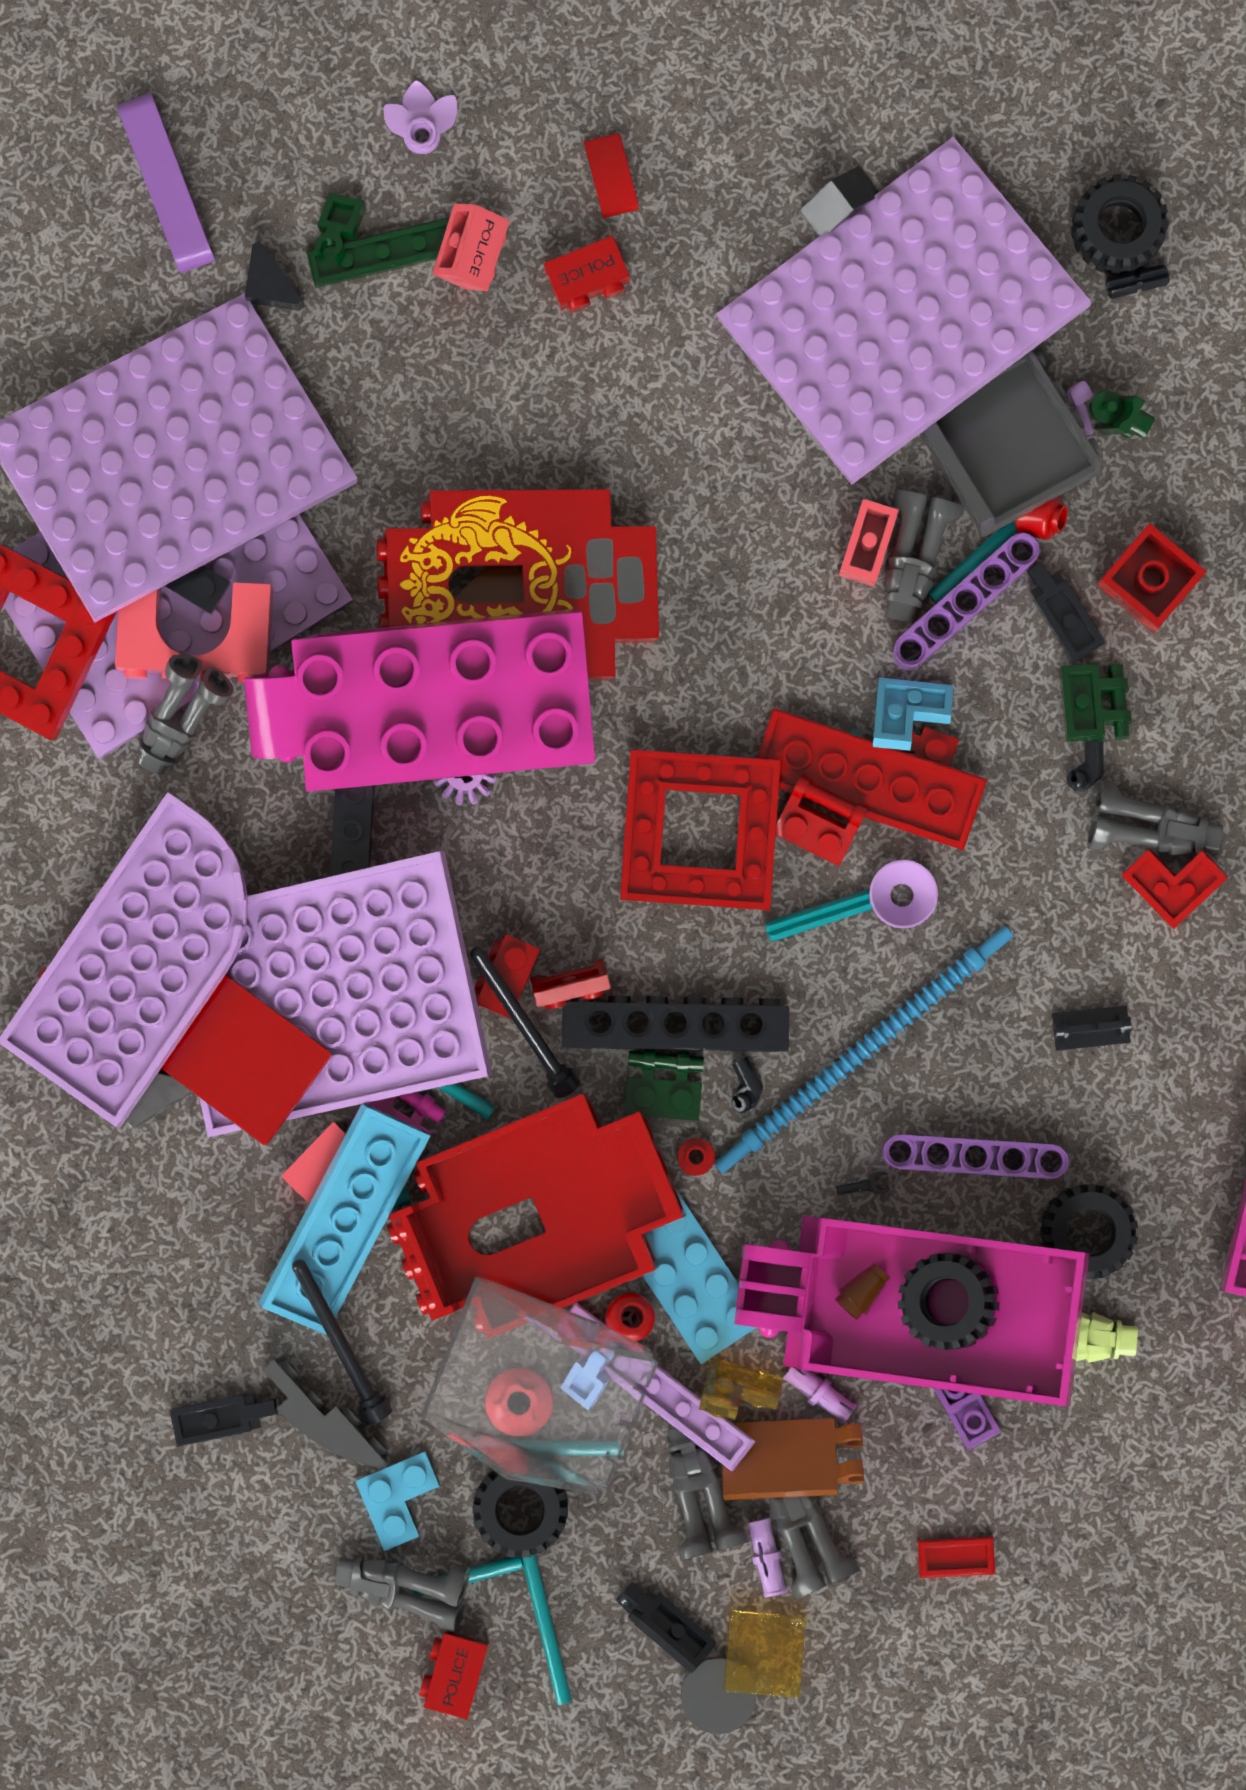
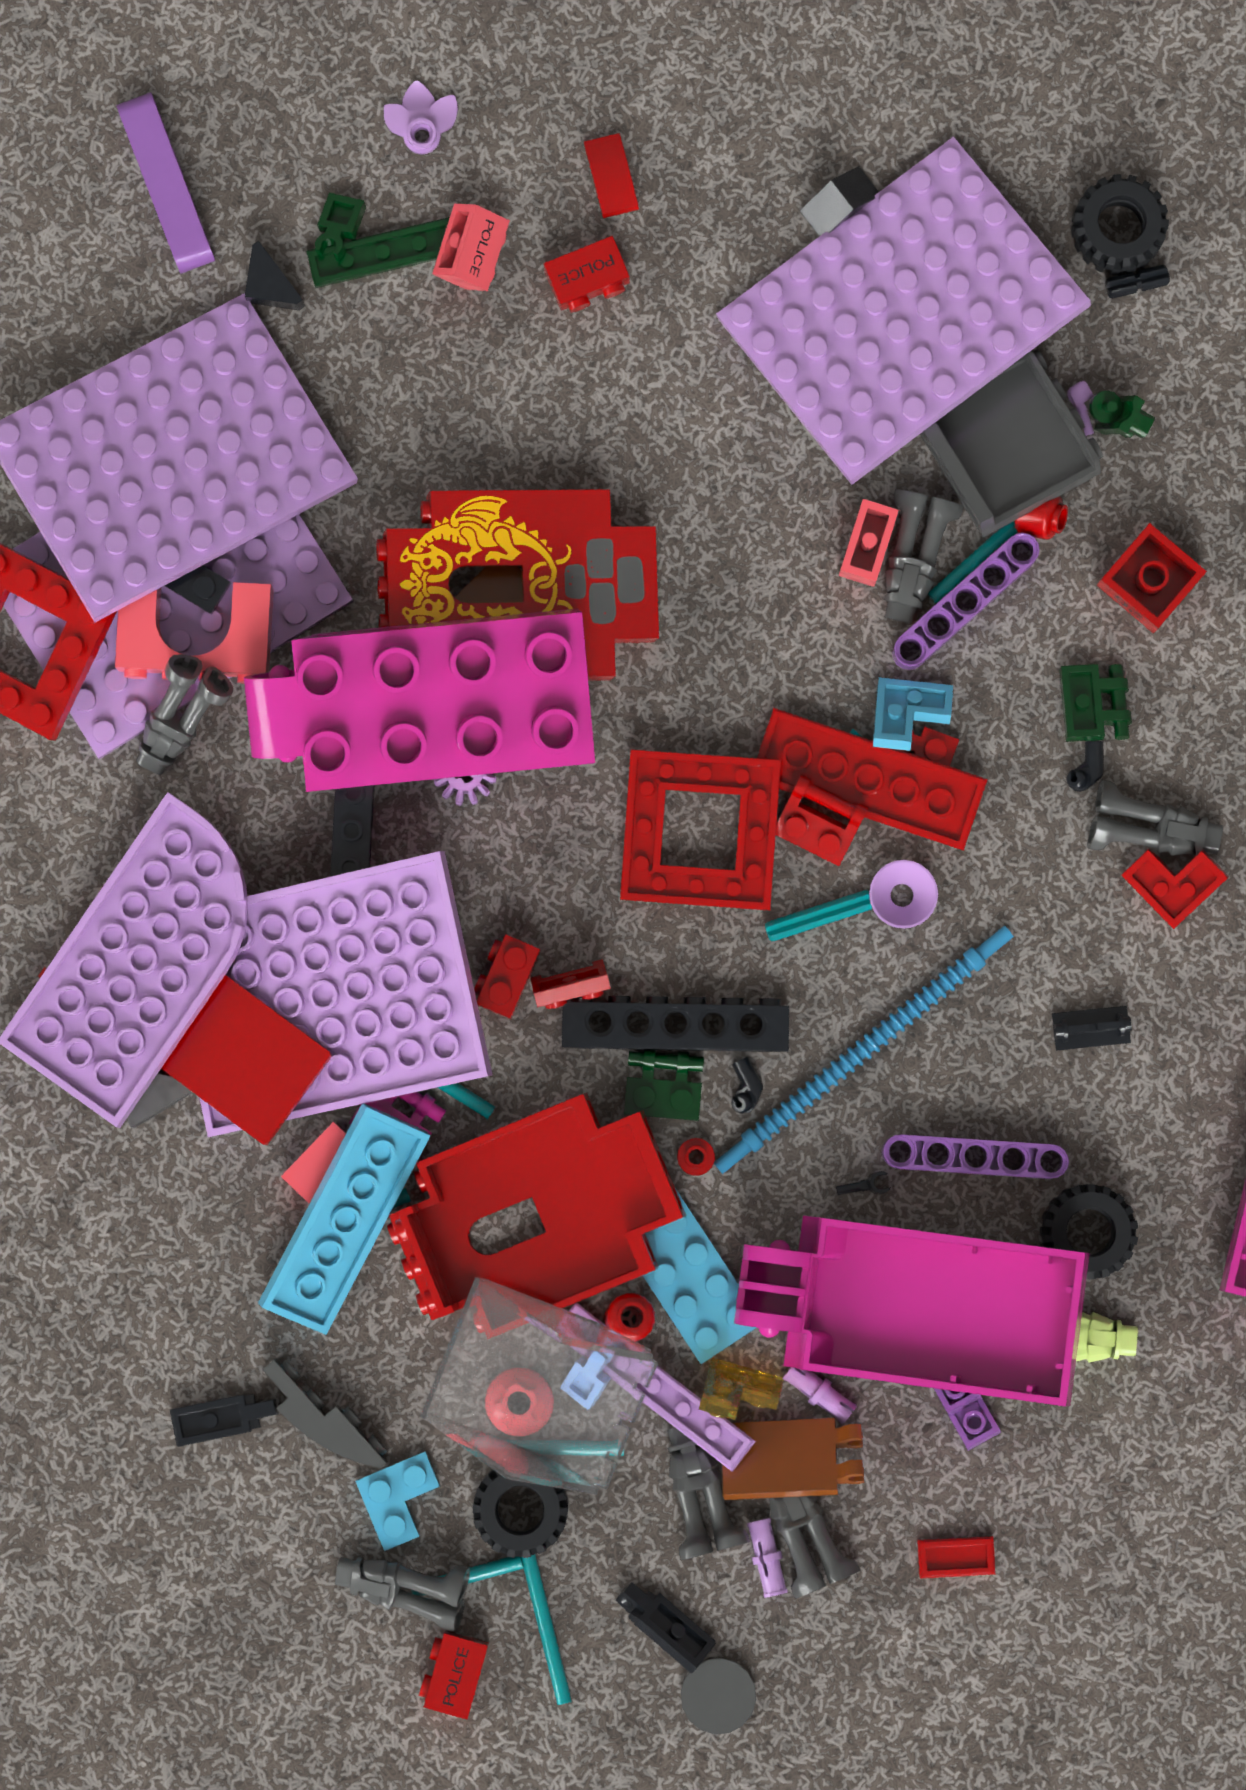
(373, 1405): black piece -> none
(561, 1079): black piece -> none
(764, 1654): clear yellow piece -> none
(862, 1291): reddish brown cone -> none
(916, 1301): black tyre -> none
(1064, 613): black hinge -> none

